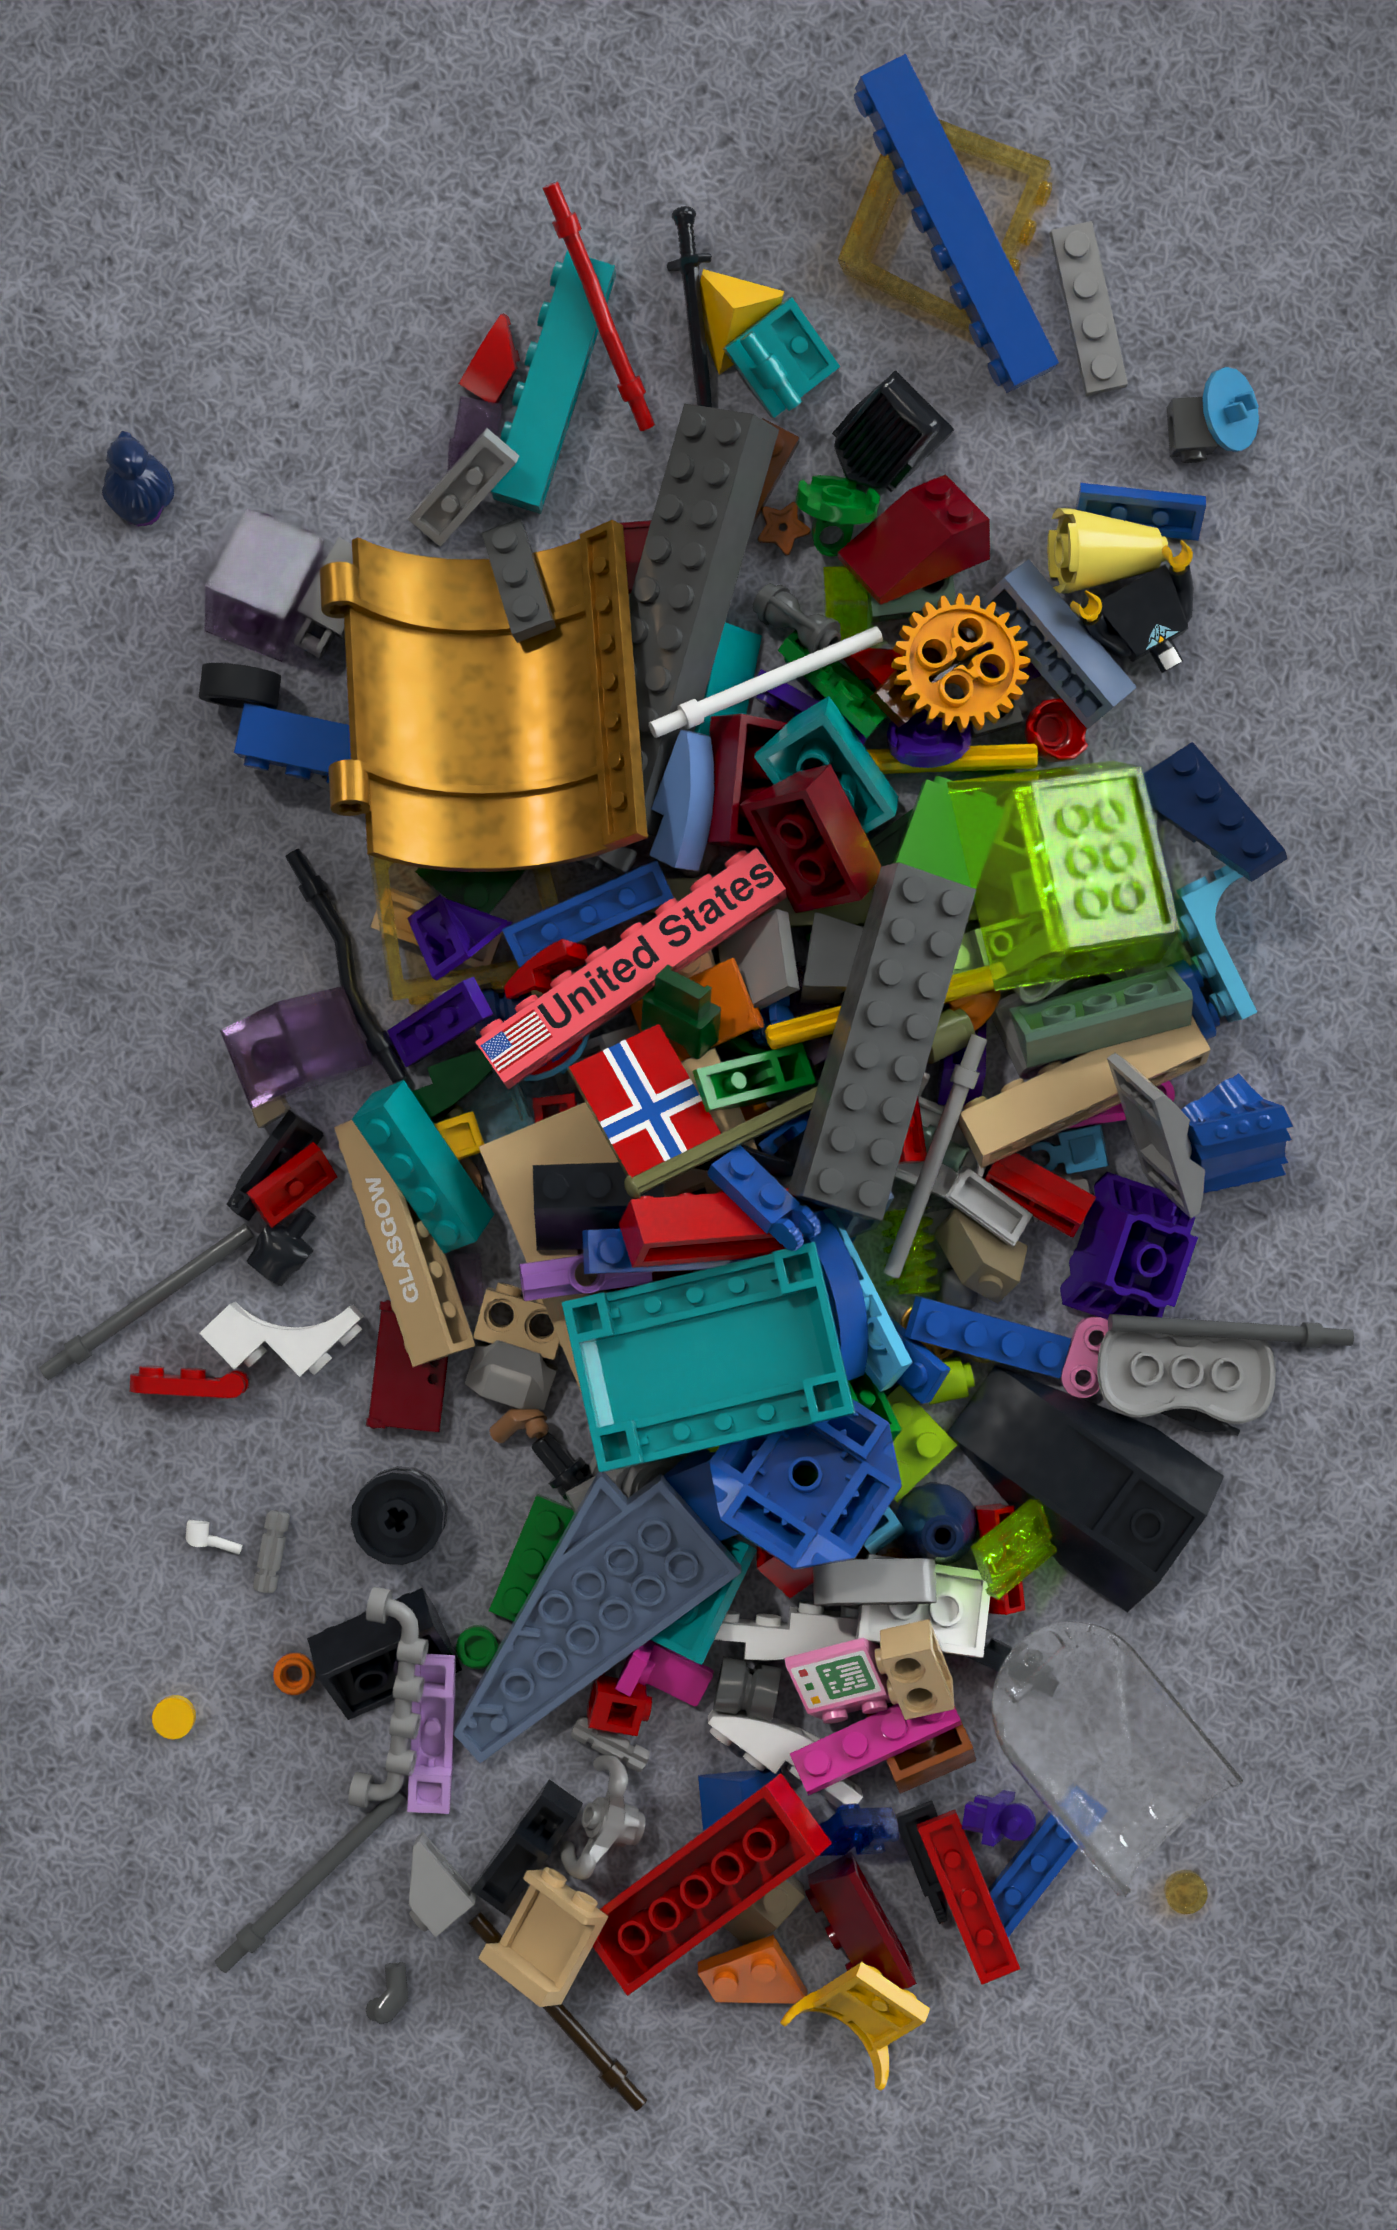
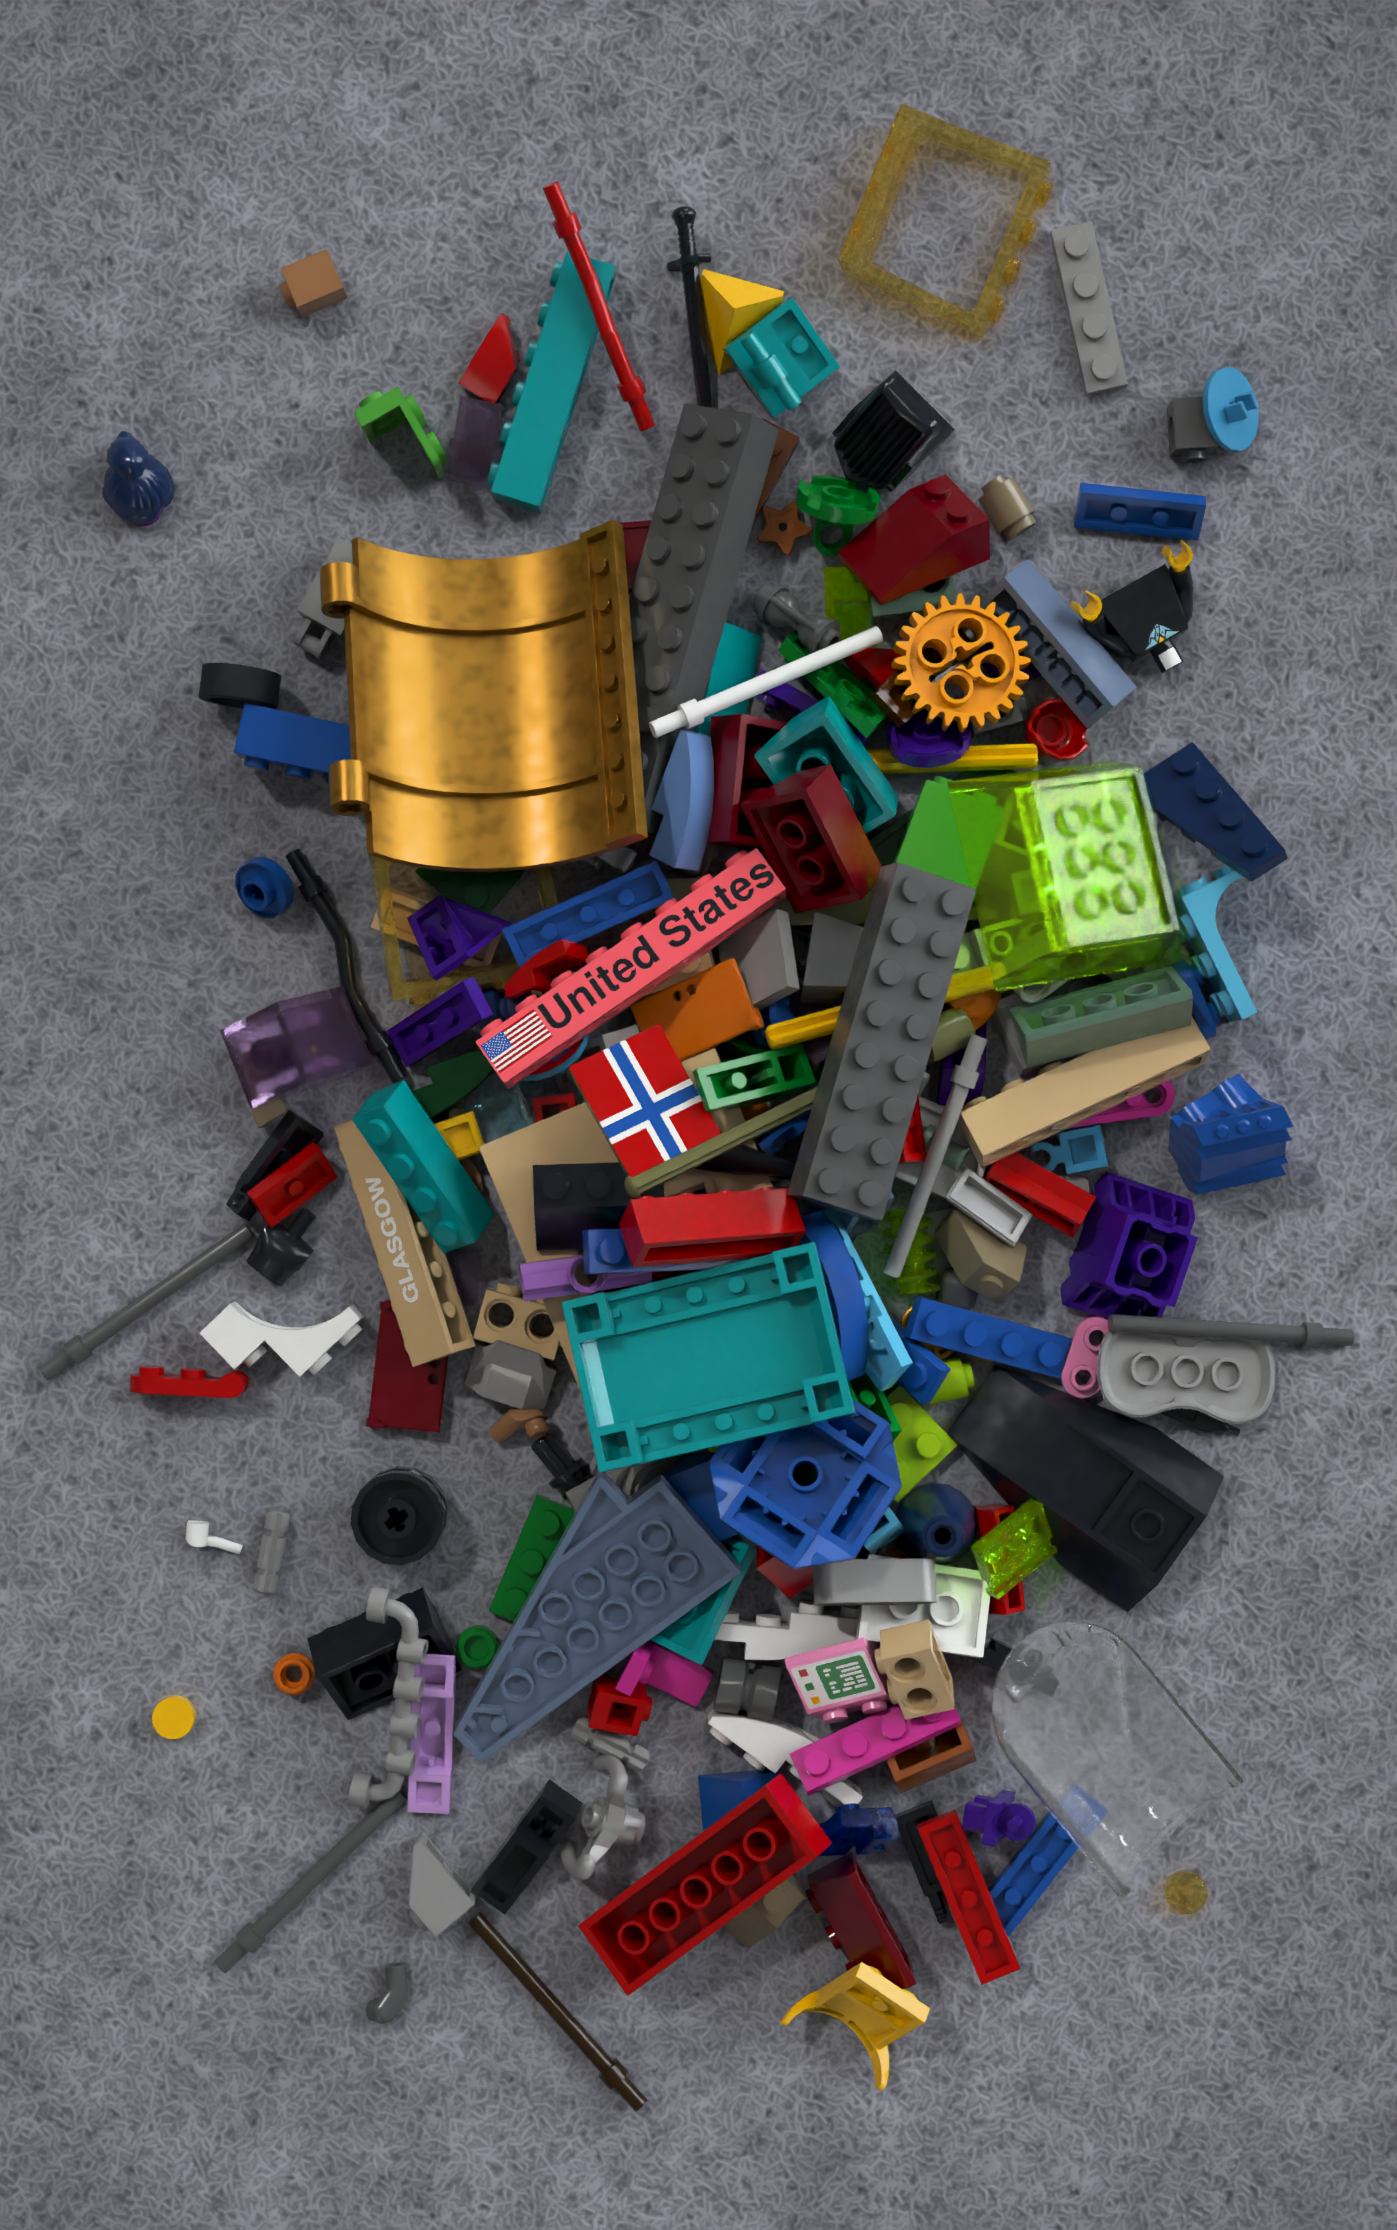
(261, 583): slope -> none
(264, 887): none -> blue plate
(312, 284): none -> medium nougat brick
(386, 412): none -> bright green bracket
(463, 487): light grey plate -> none
(518, 580): dark grey plate -> none
(546, 1938): tan panel -> none
(682, 1011): dark green piece -> none
(752, 1975): orange wing -> none
(764, 1198): blue hinge -> none
(955, 224): blue brick -> none
(1007, 507): none -> dark tan brick
(1100, 550): light yellow cone -> none
(1159, 1137): light grey slope -> none

